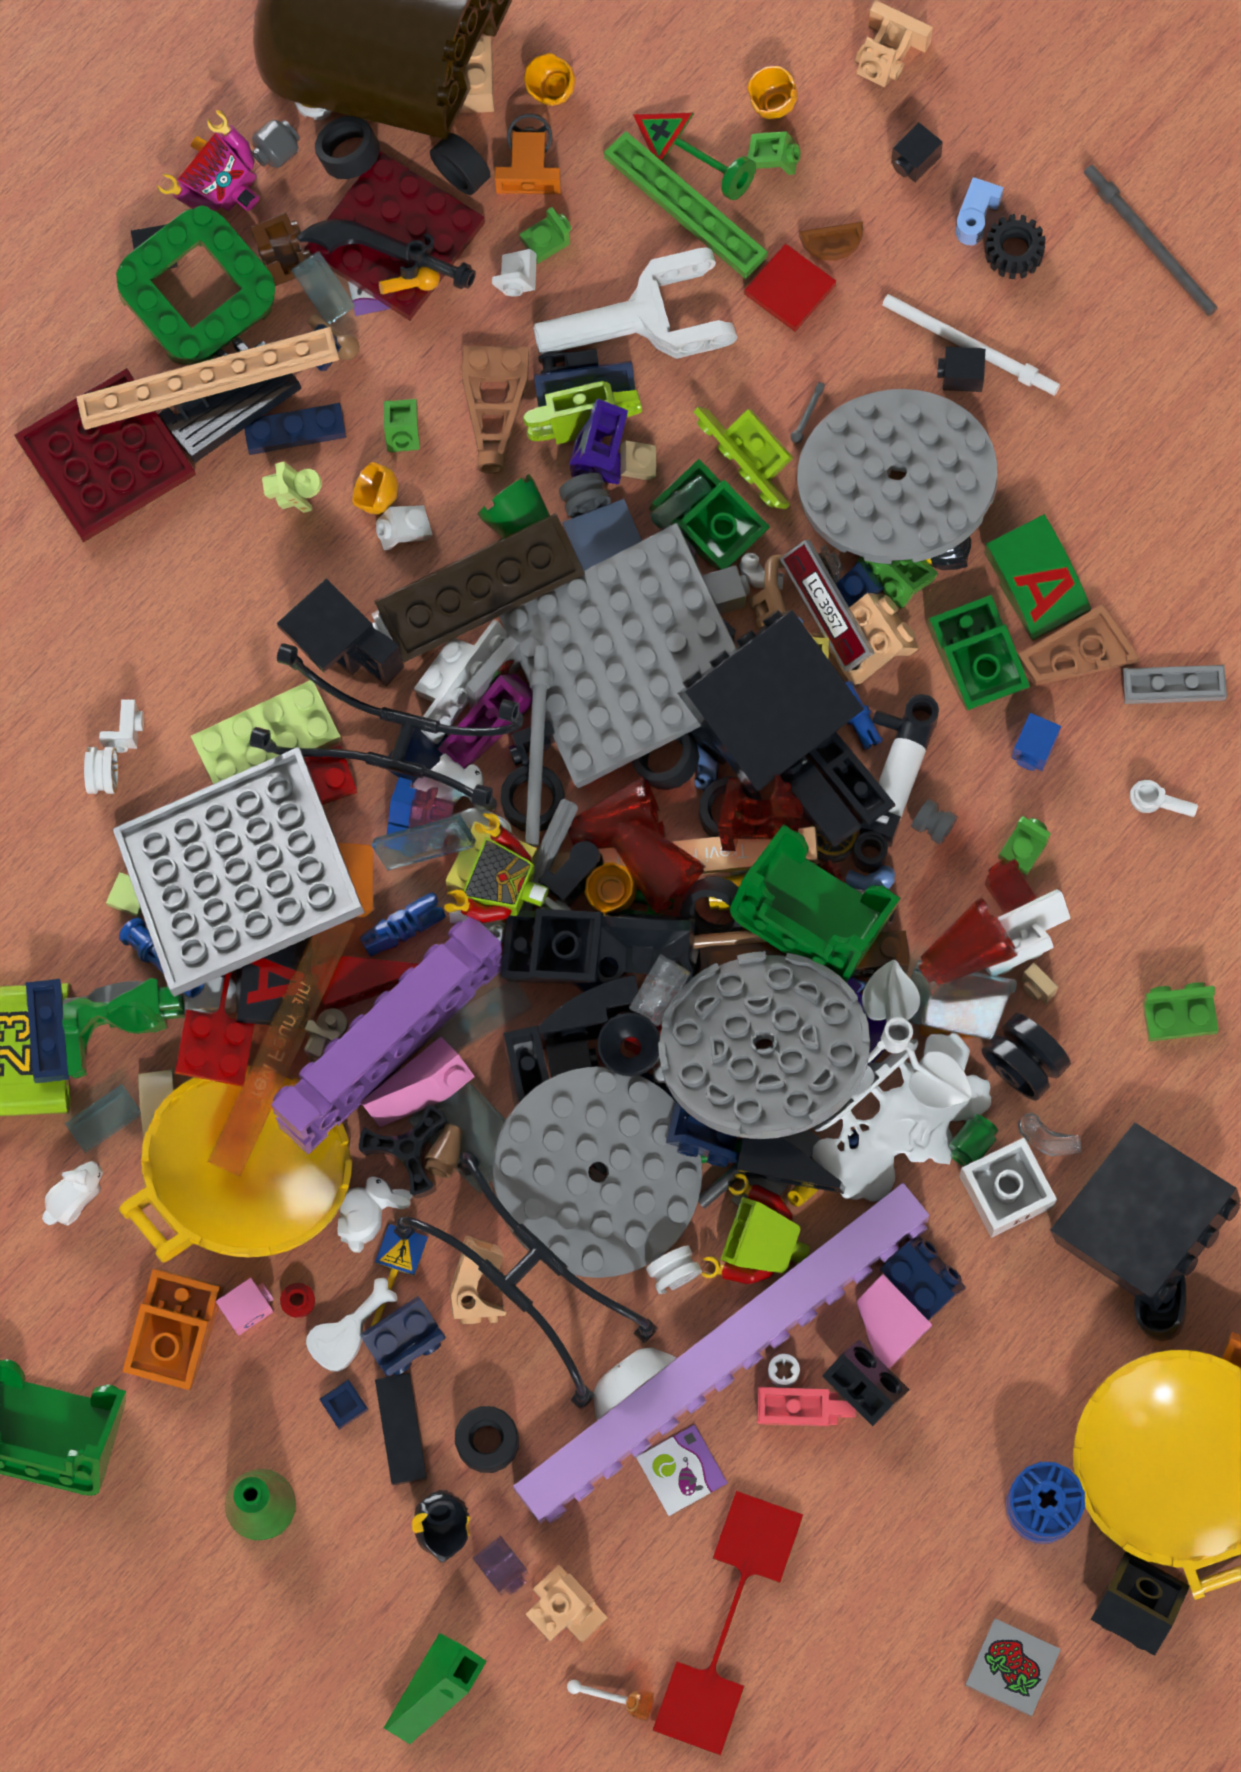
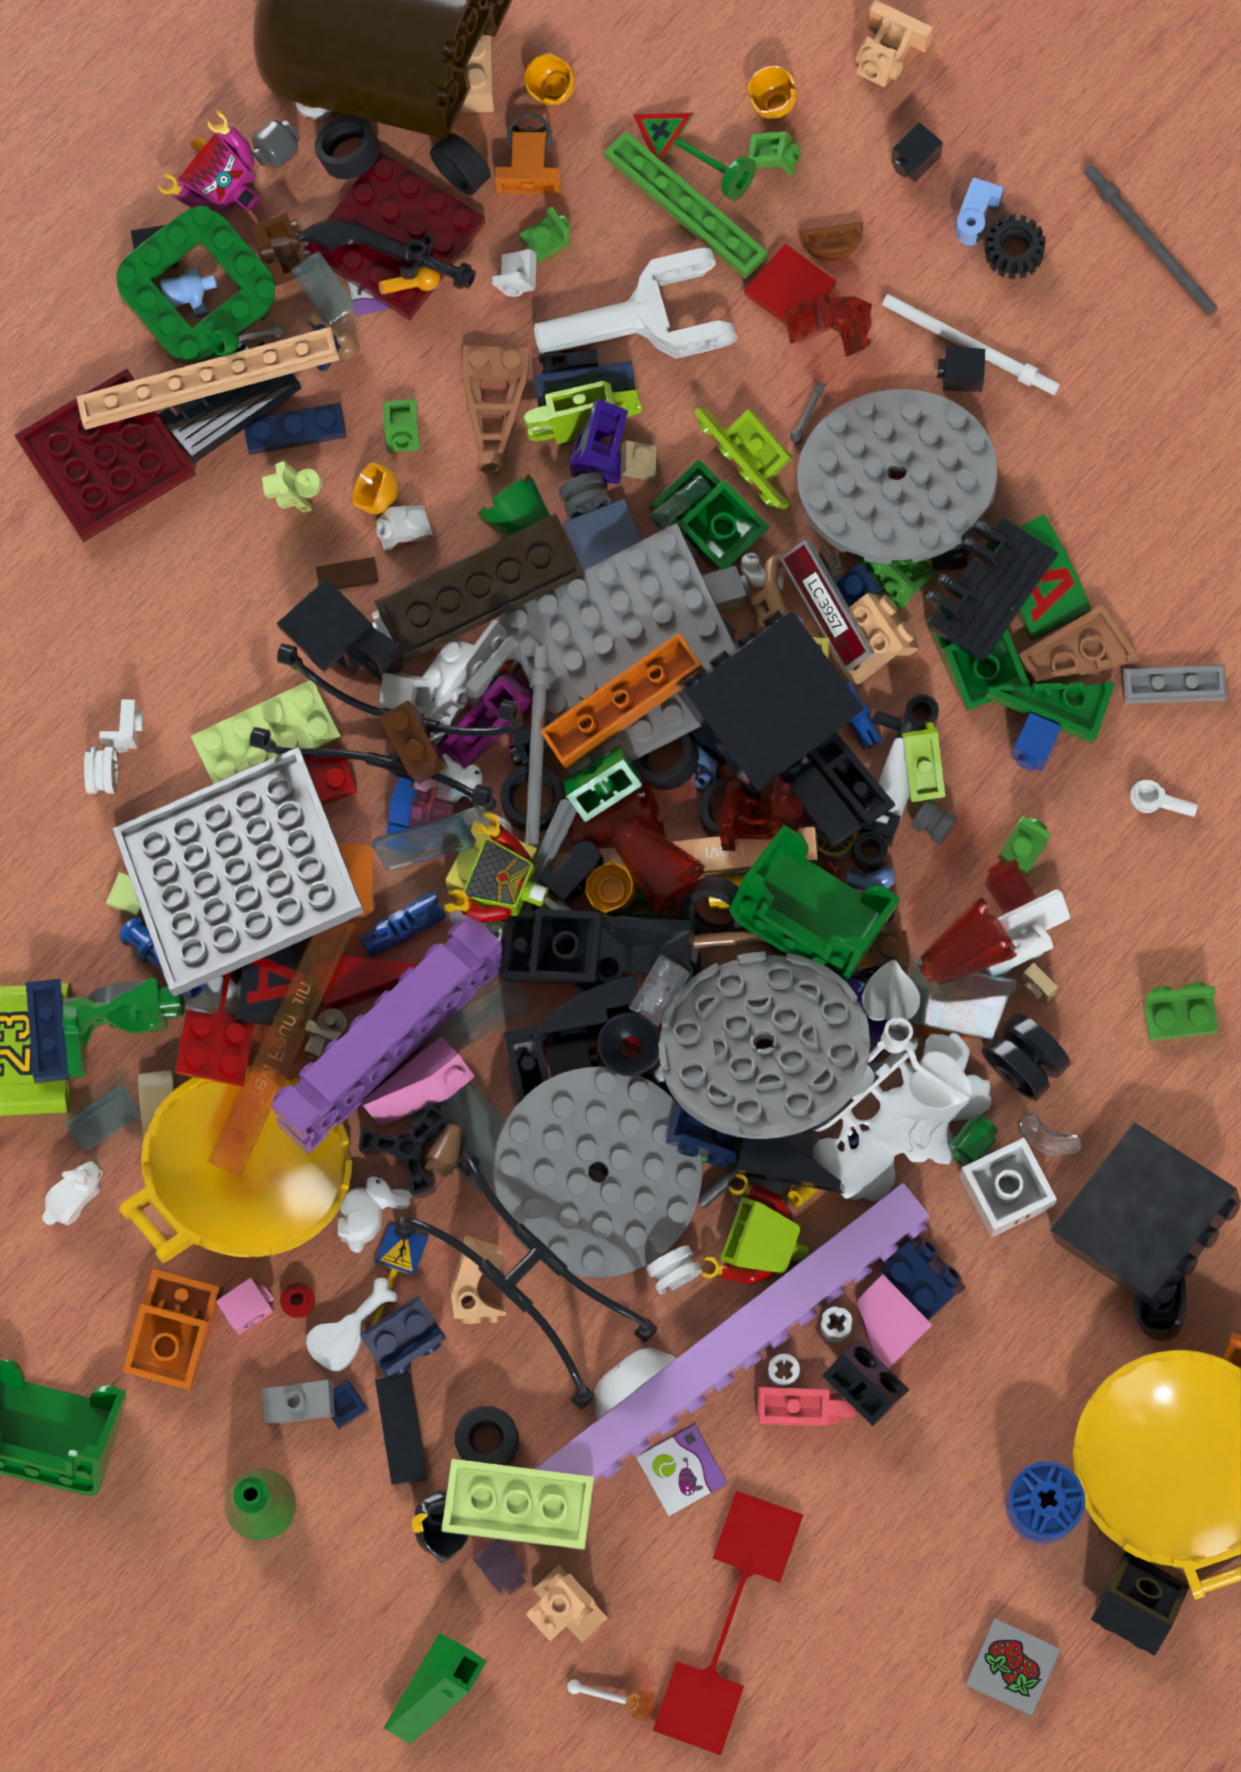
(188, 289): none -> light blue piece
(226, 341): none -> green hinge
(298, 1402): none -> light grey plate
(349, 572): none -> reddish brown sticker
(400, 687): none -> white brick
(413, 742): none -> reddish brown brick
(518, 1504): none -> yellowish green plate
(602, 783): none -> green brick
(621, 701): none -> orange piece
(822, 314): none -> clear red tile
(834, 1335): none -> white bush
(923, 764): none -> lime panel
(990, 593): none -> black hinge
(1074, 706): none -> green wing

